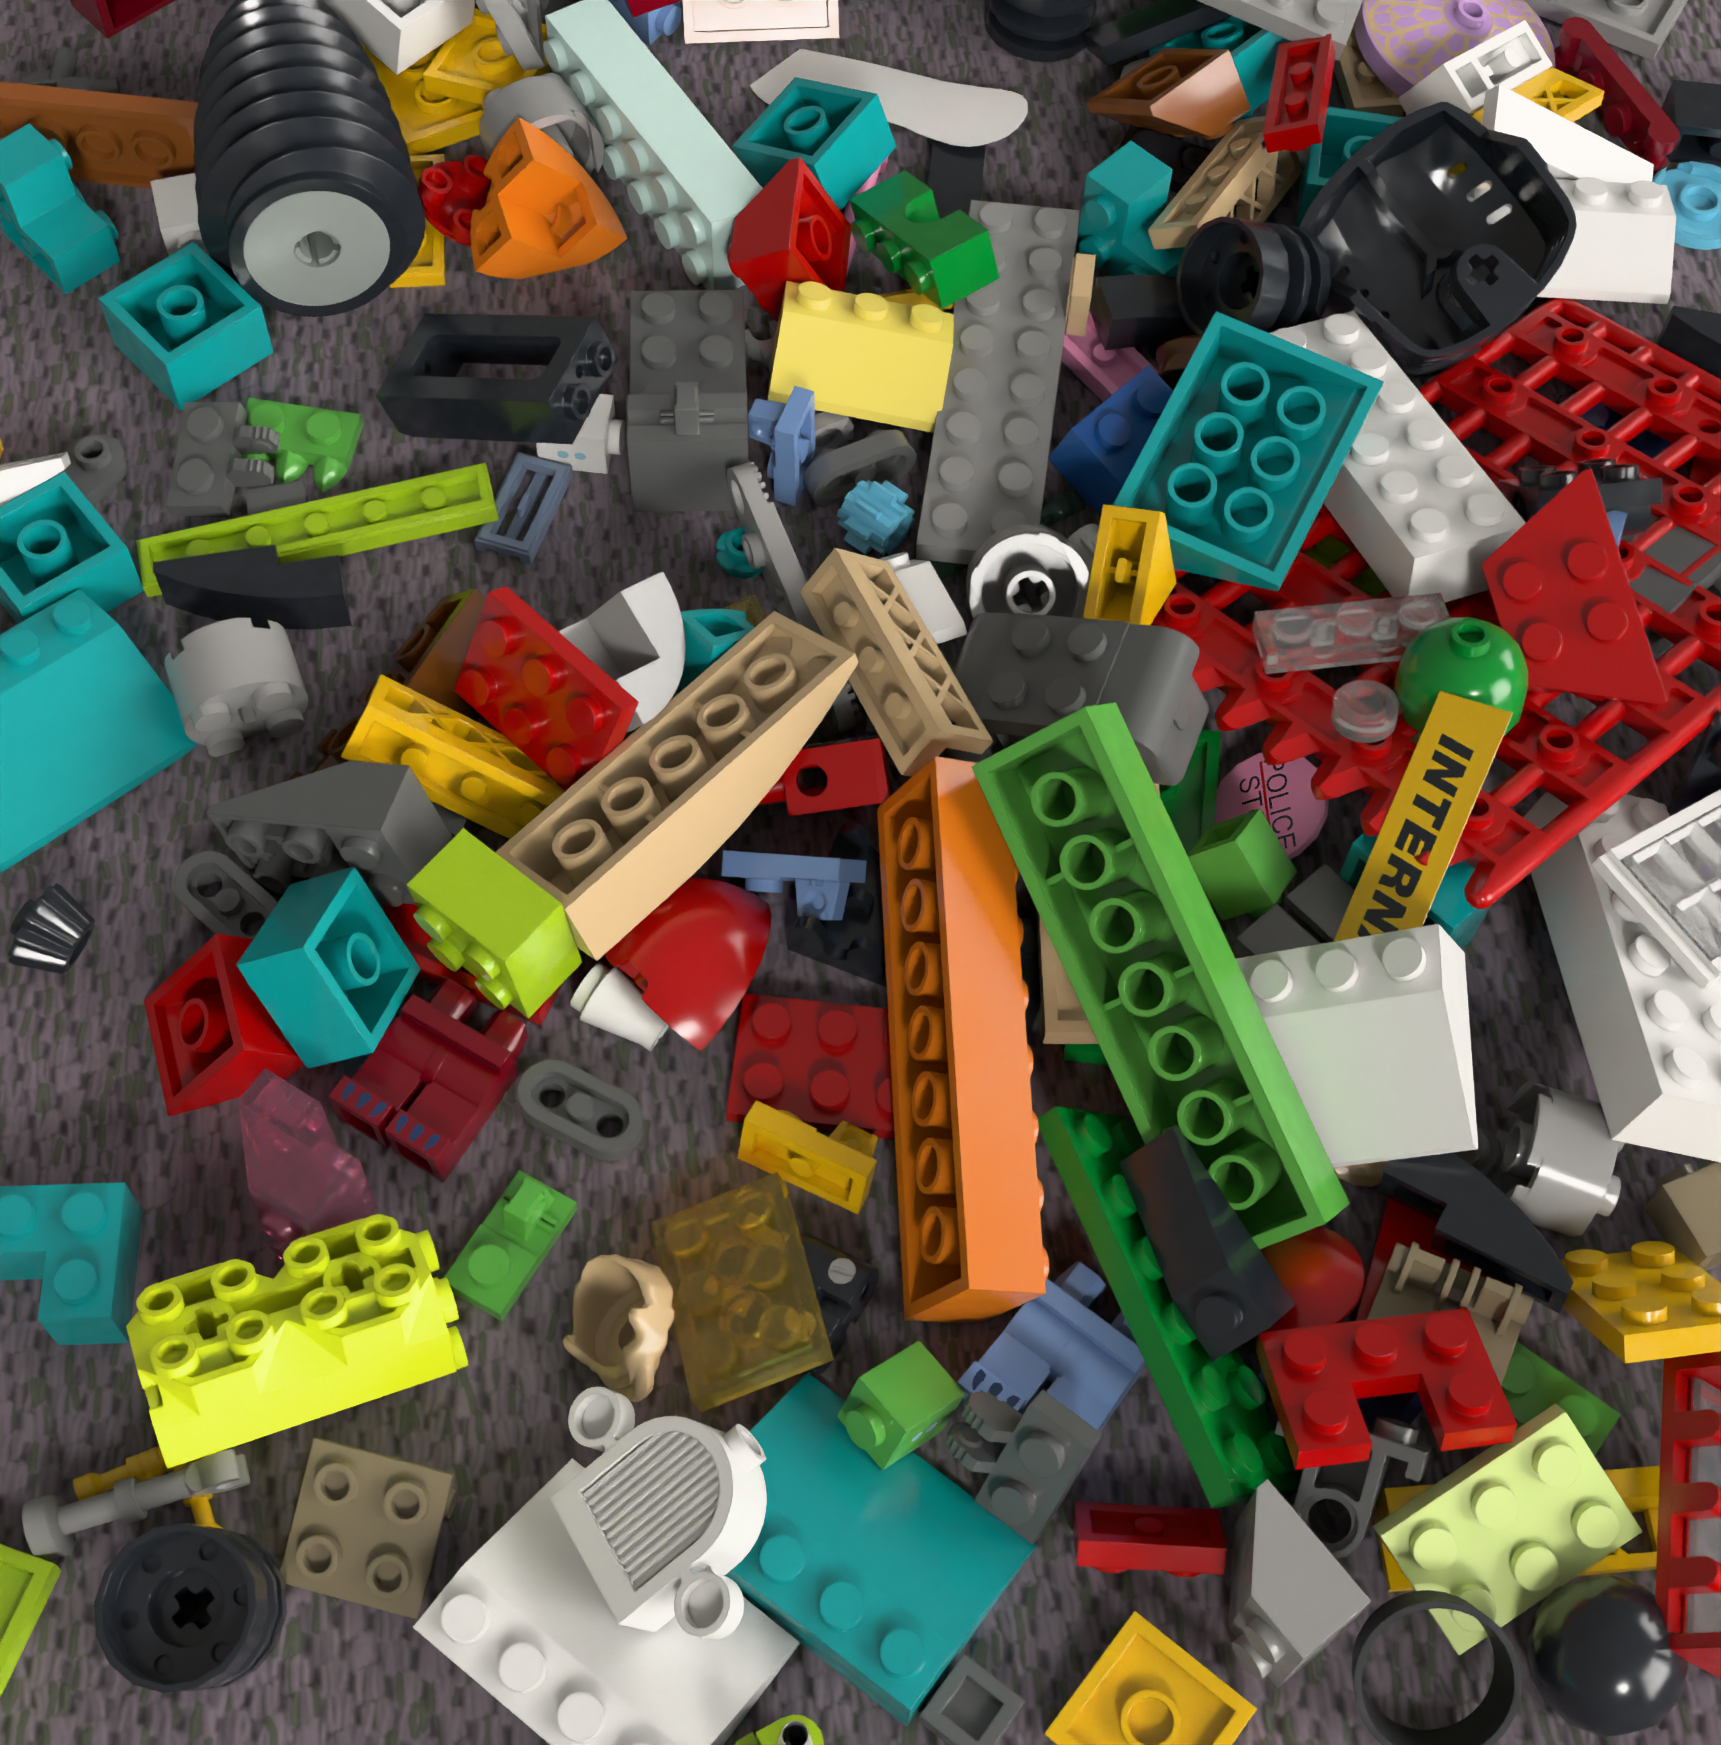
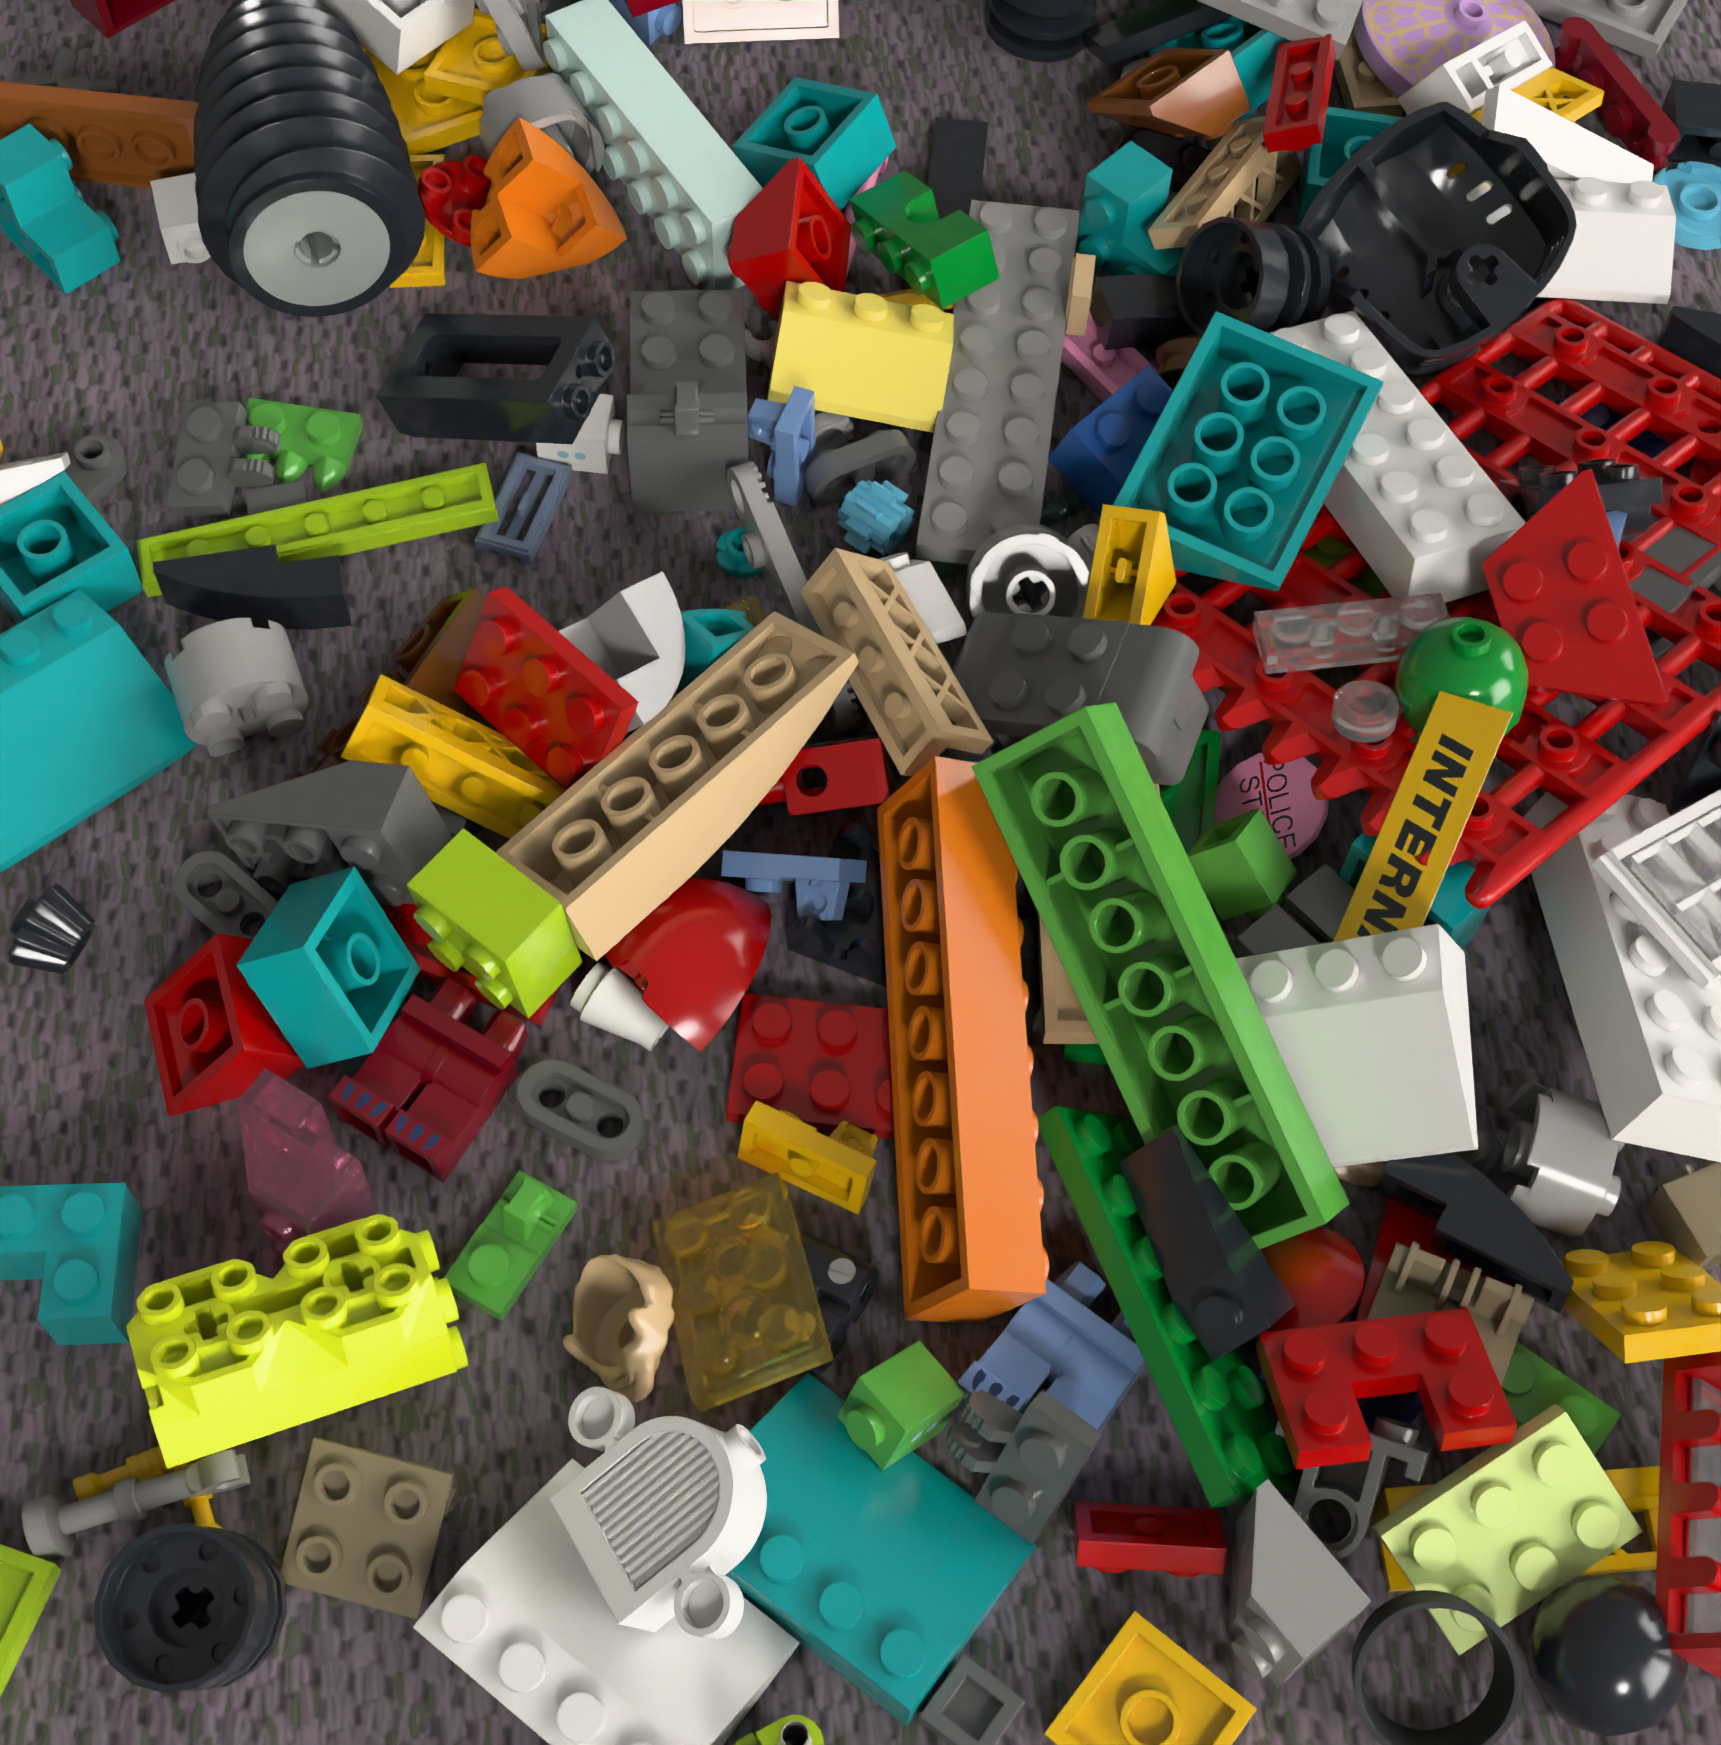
(186, 325): teal brick -> none
(922, 104): white sticker -> none

